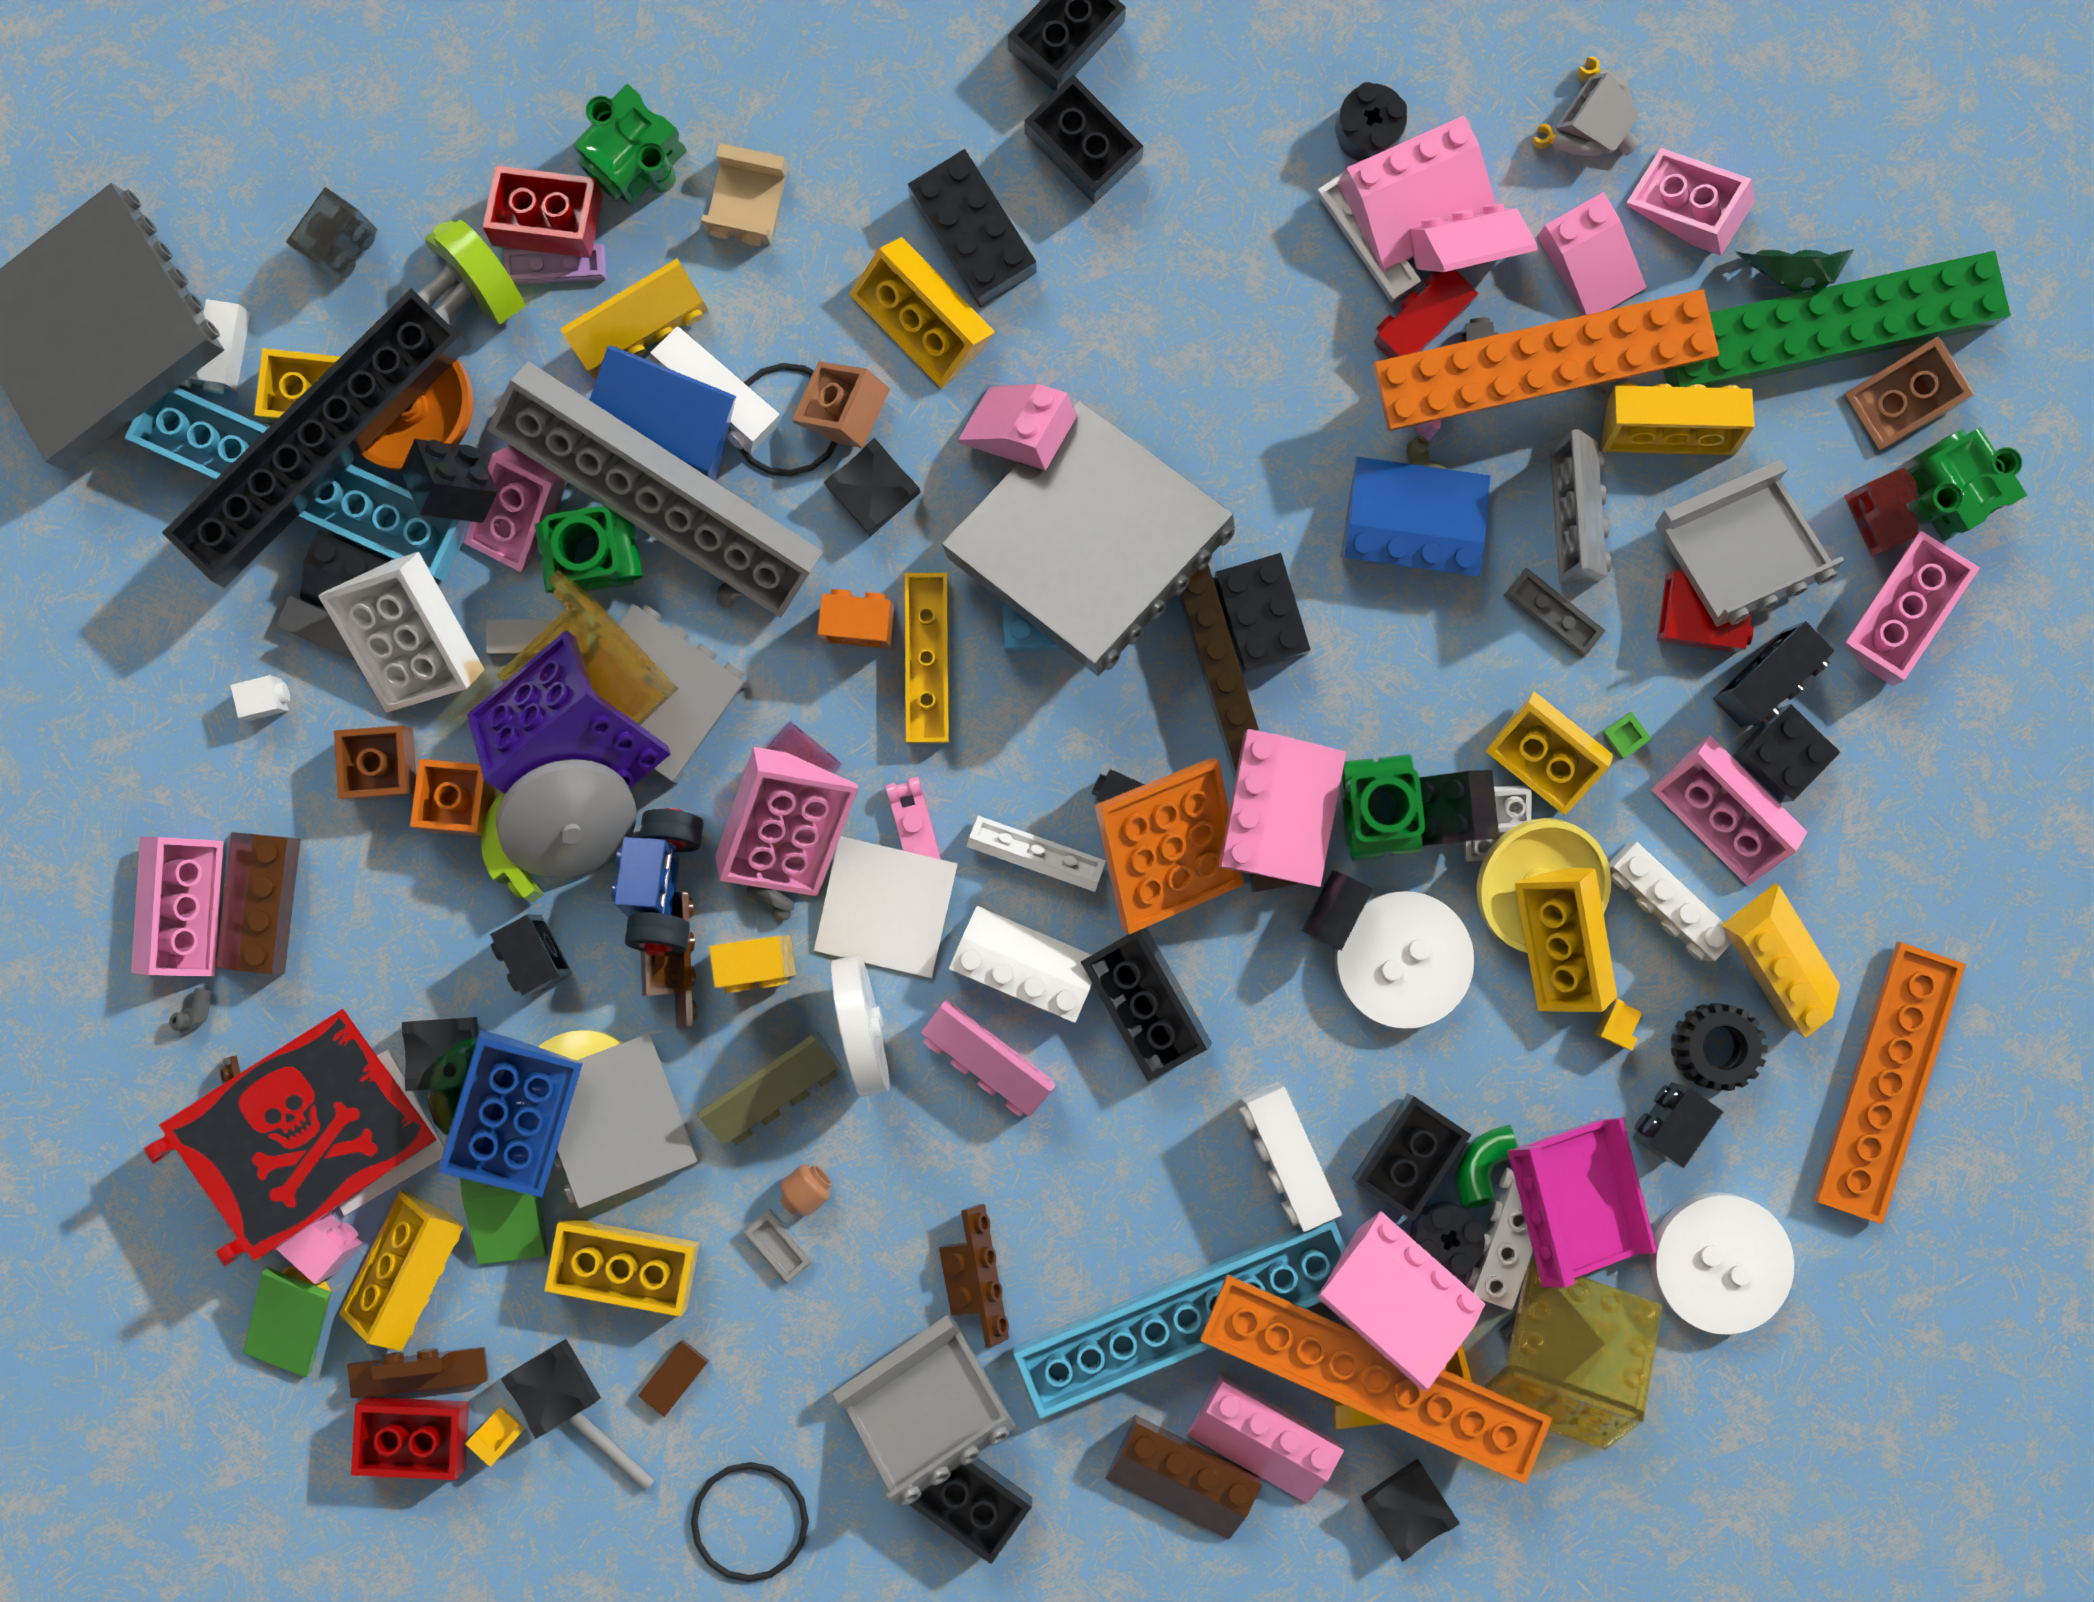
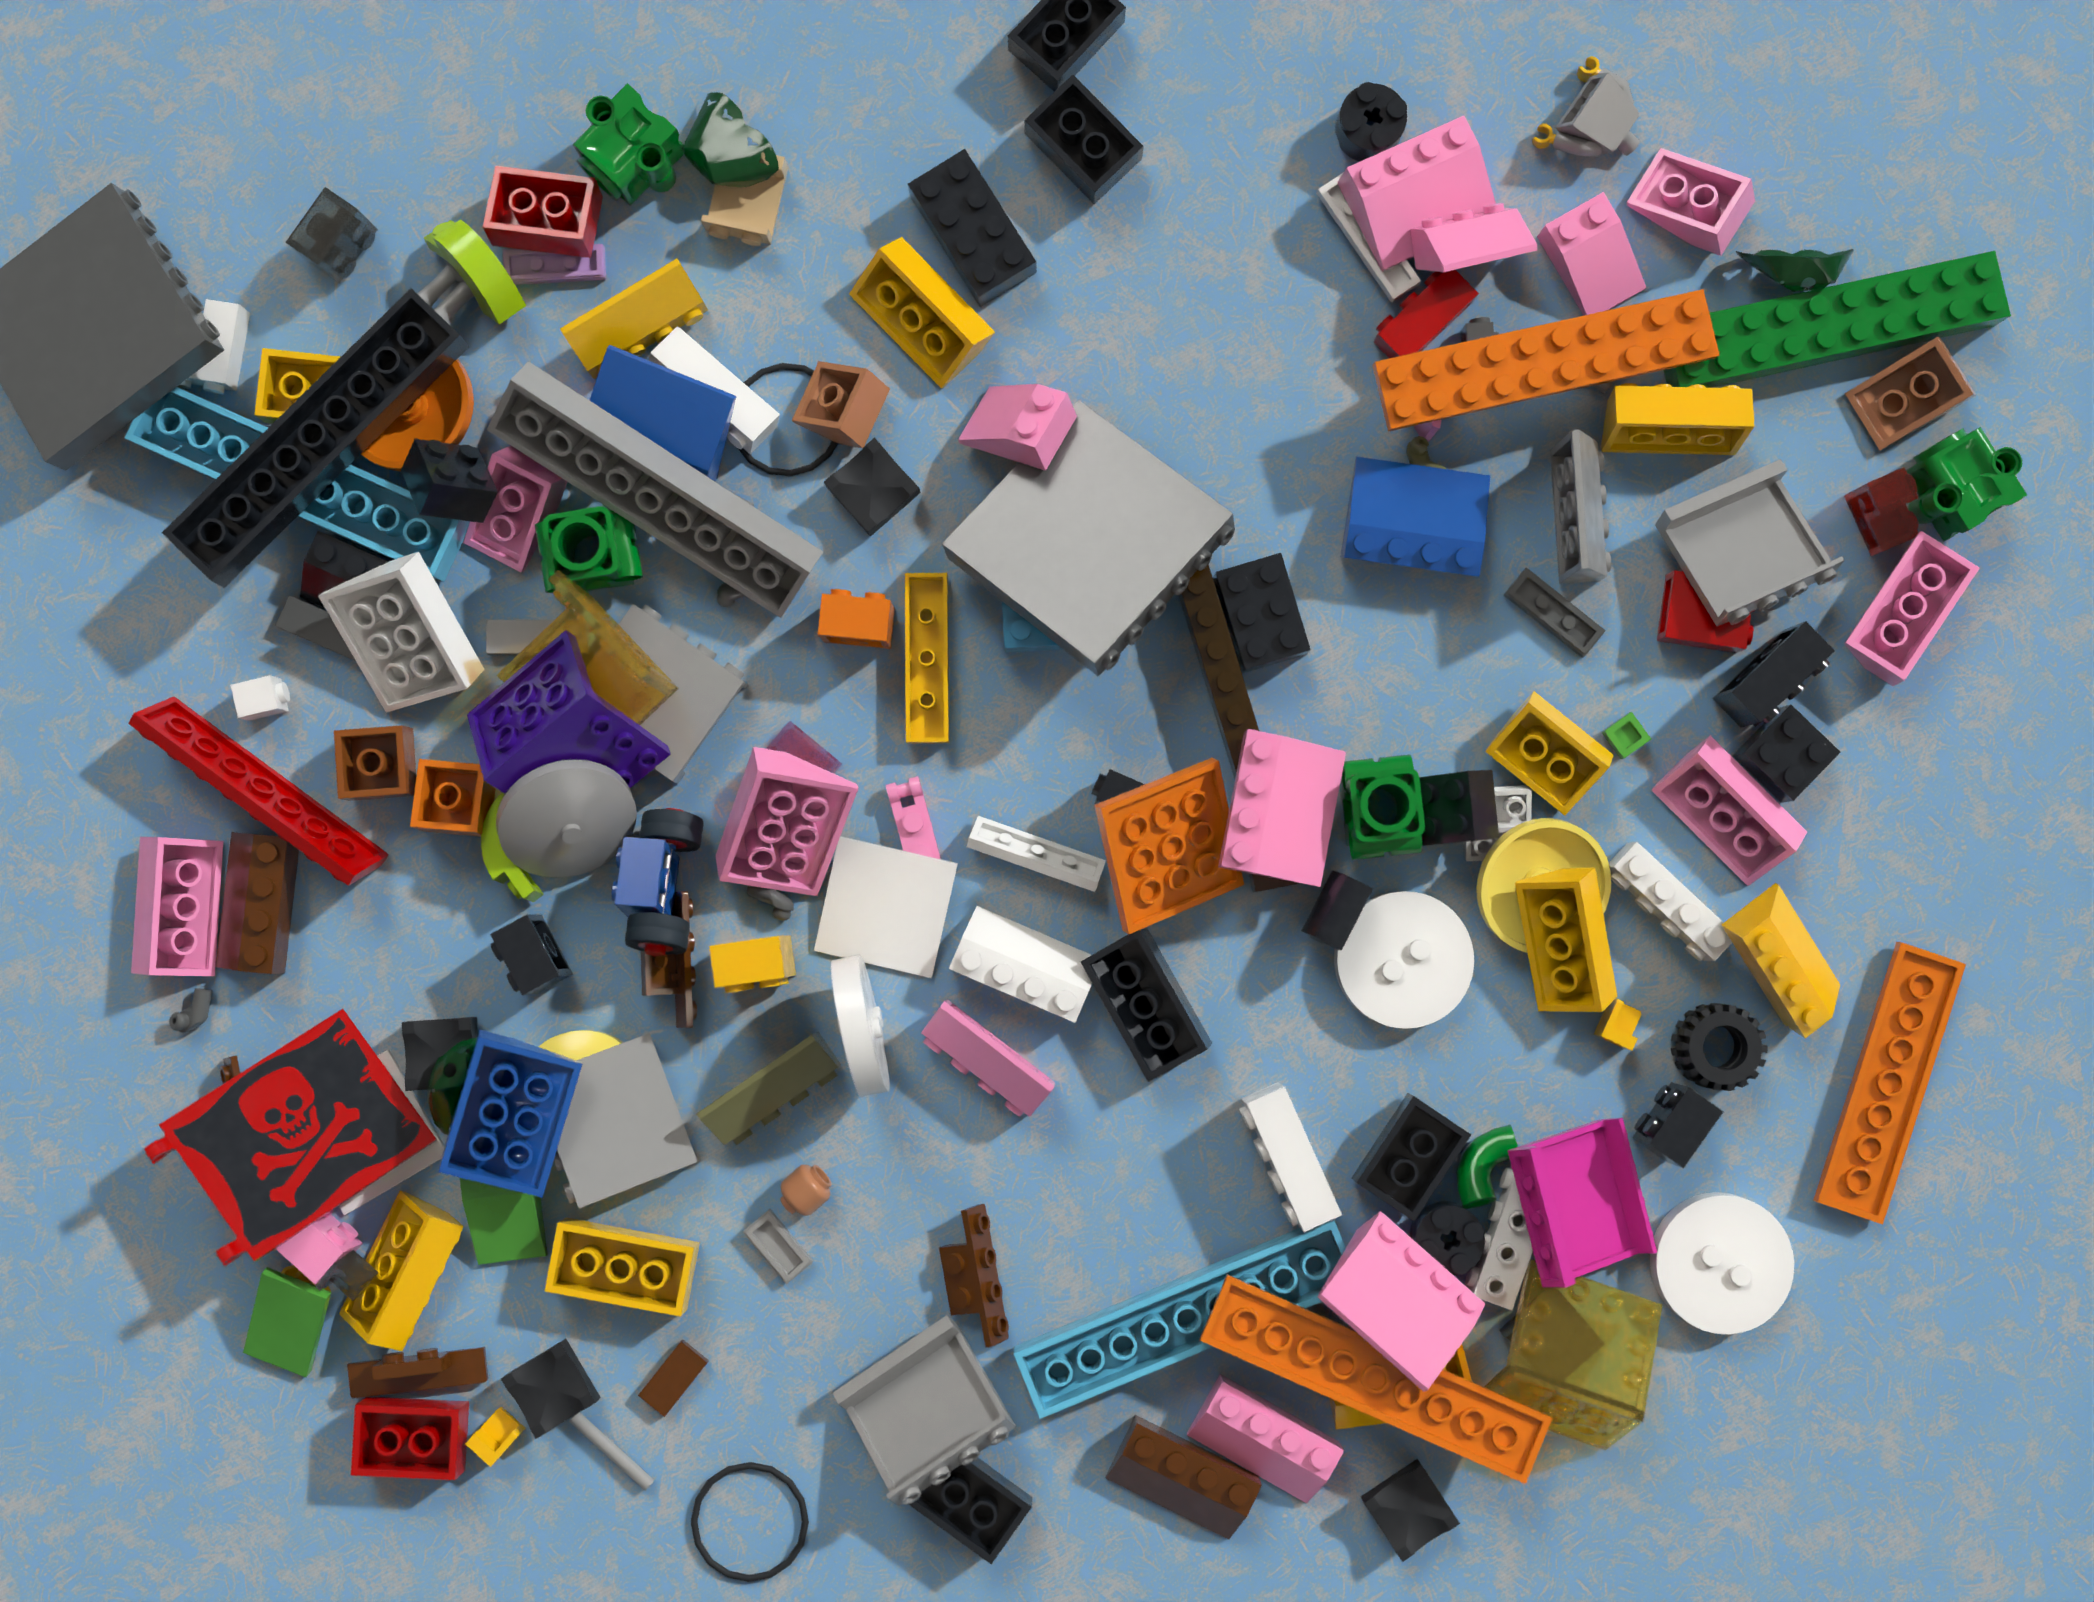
(259, 790): none -> red plate
(349, 1274): none -> clear smoke panel
(721, 147): none -> dark green piece

